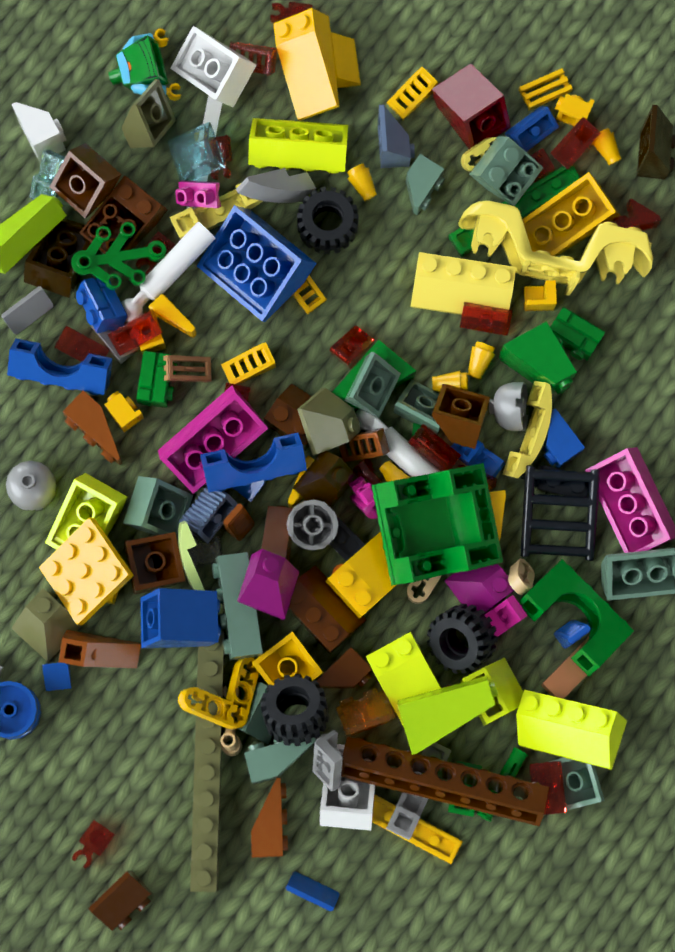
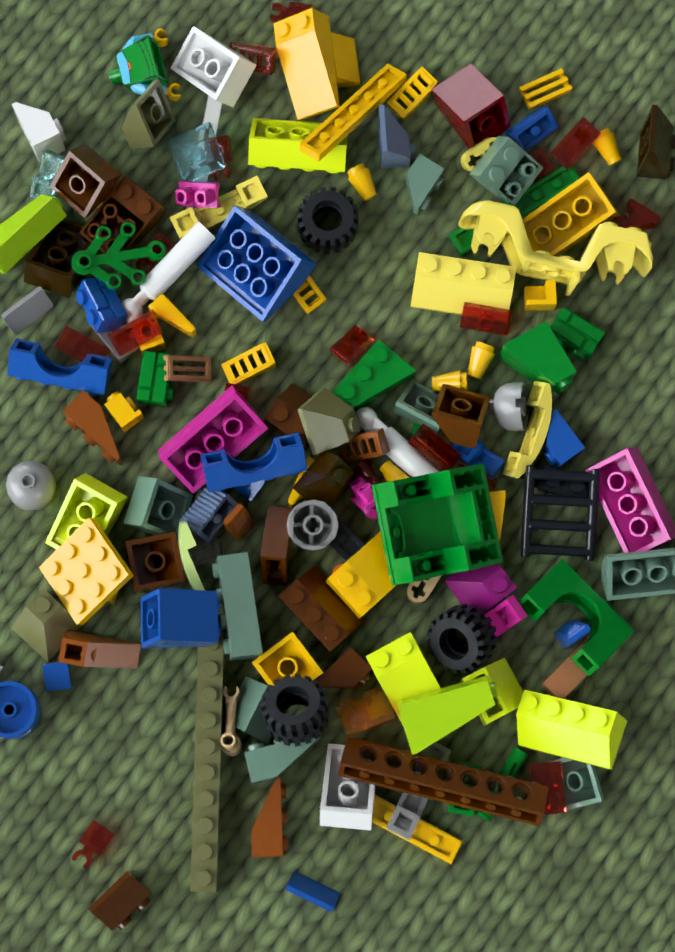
(230, 703): yellow beam -> none
(268, 583): magenta slope -> none
(277, 186): light grey slope -> none
(328, 760): light grey bracket -> none
(352, 112): none -> yellow plate
(373, 385): sand green slope -> none
(521, 576): tan beam -> none
(572, 109): yellow brick -> none

